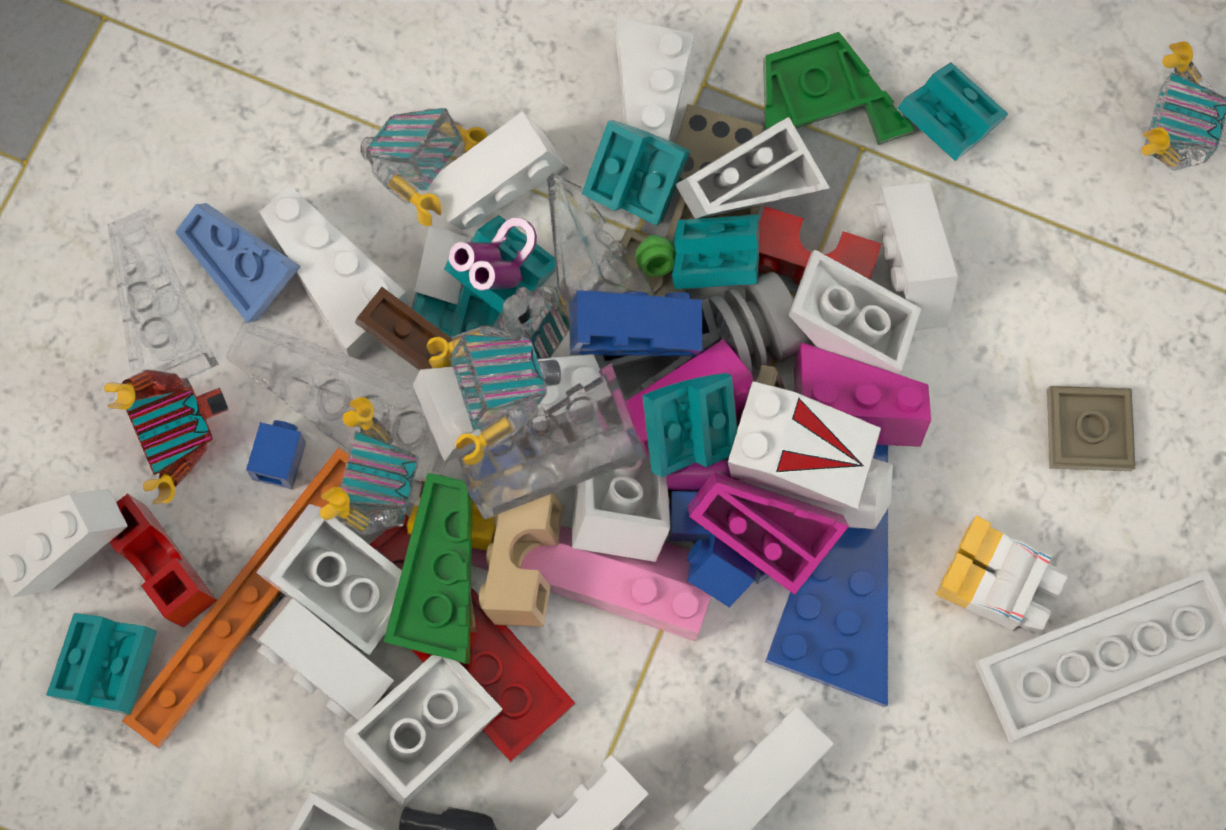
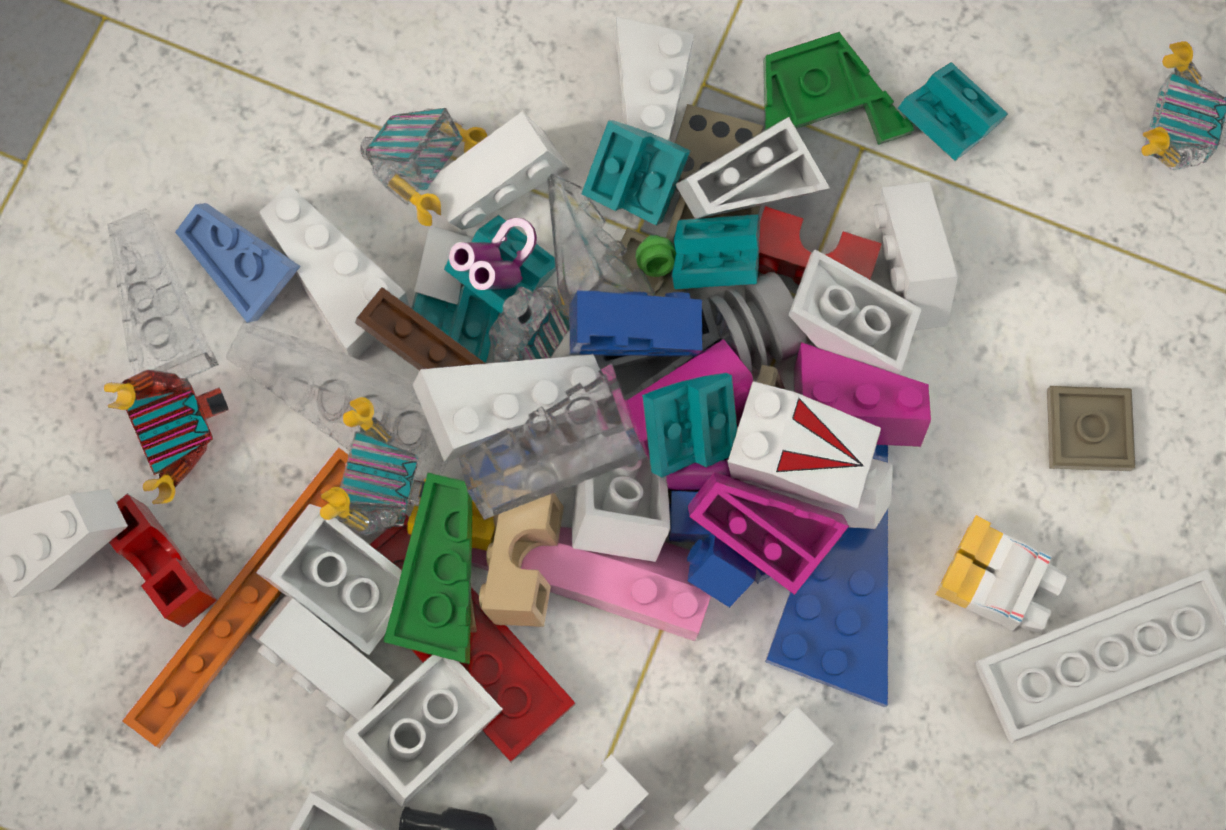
(101, 663): teal slope -> none
(276, 454): blue brick -> none
(497, 382): clear torso -> none

